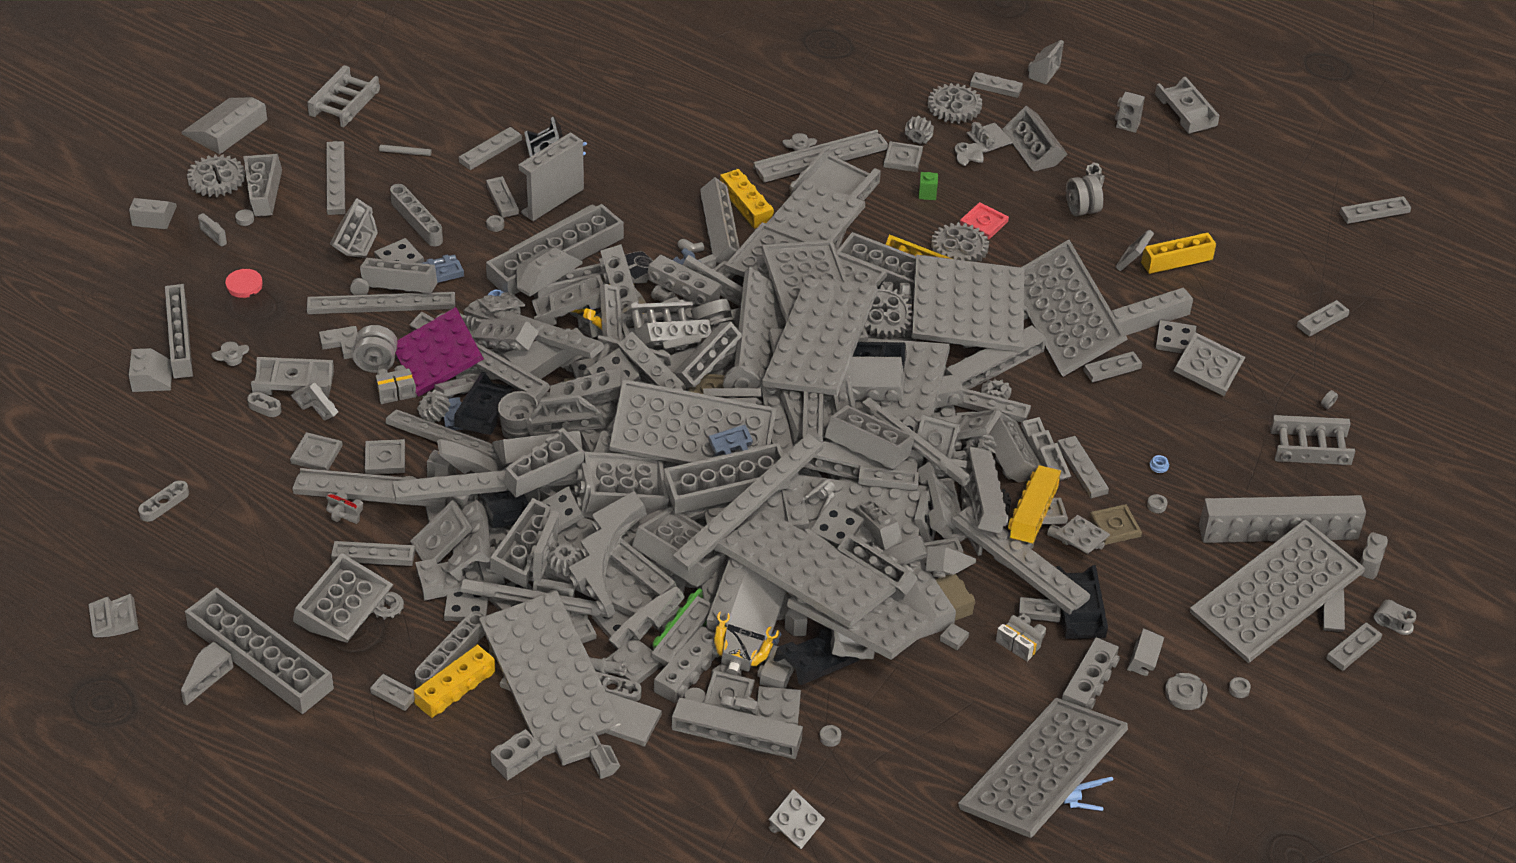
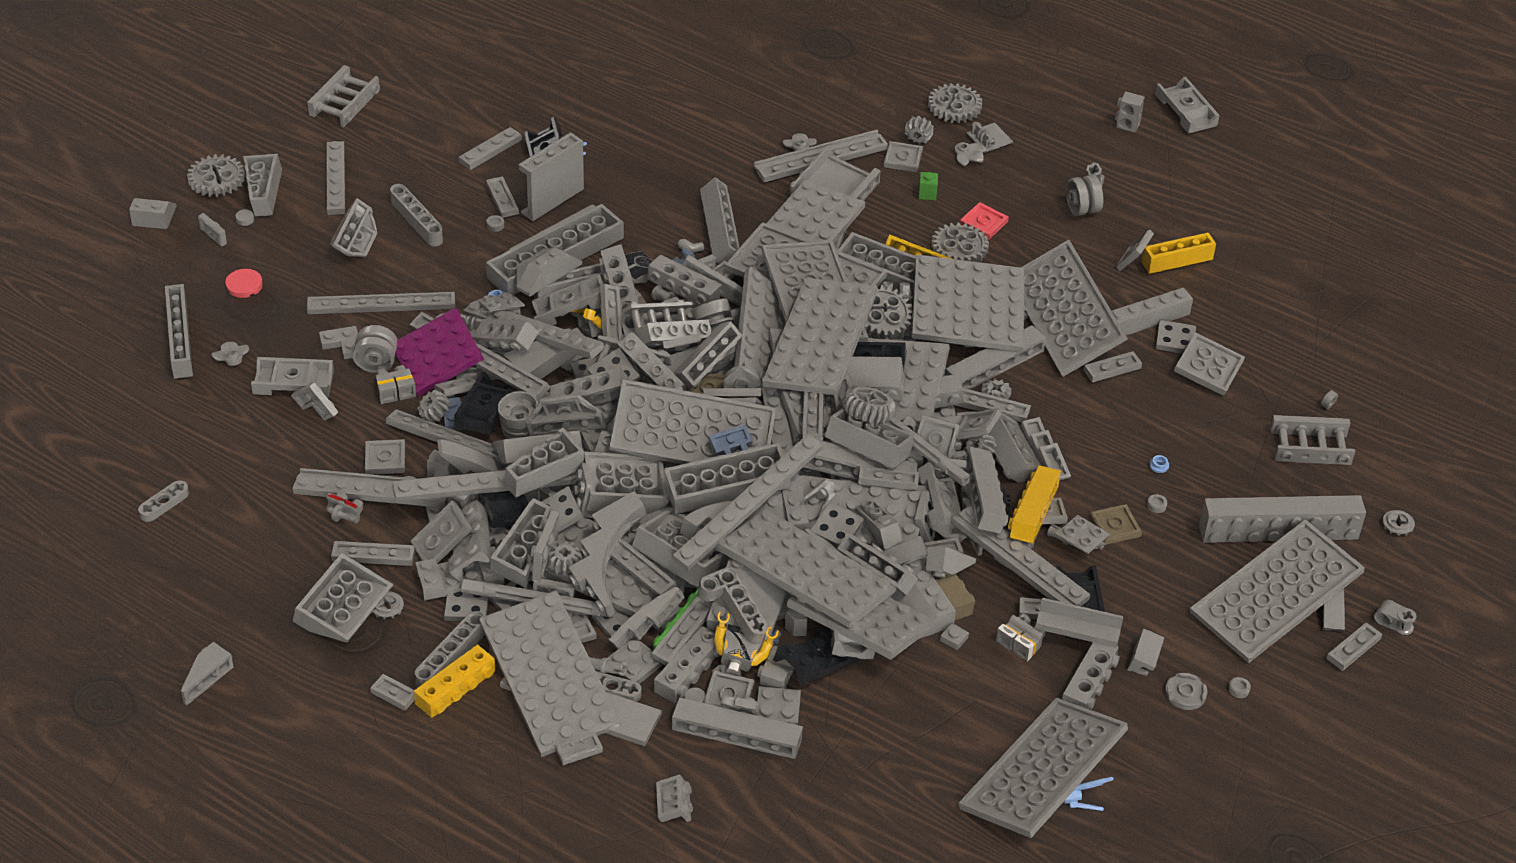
(113, 617): light grey slope -> none
(149, 371): light grey slope -> none
(227, 123): light grey slope -> none
(260, 650): light grey brick -> none
(264, 404): light grey beam -> none
(316, 452): light grey tile -> none
(359, 286): light grey tile -> none
(399, 275): light grey brick -> none
(400, 251): light grey tile -> none
(405, 150): light grey bar -> none
(446, 267): sand blue plate -> none
(516, 754): light grey brick -> none
(604, 760): light grey piece -> none
(674, 799): none -> light grey bracket
(700, 518): none -> light grey slope
(747, 198): yellow brick -> none
(752, 626): none -> light grey beam
(796, 819): light grey hinge -> none
(830, 735): light grey tile -> none
(869, 405): none -> light grey gear
(996, 84): light grey plate -> none
(1034, 140): light grey slope -> none
(1046, 63): light grey slope -> none
(1079, 622): none -> light grey panel
(1083, 467): light grey plate -> none
(1323, 318): light grey plate -> none
(1373, 554): light grey brick -> none
(1375, 209): light grey plate -> none
(1405, 520): none -> light grey gear

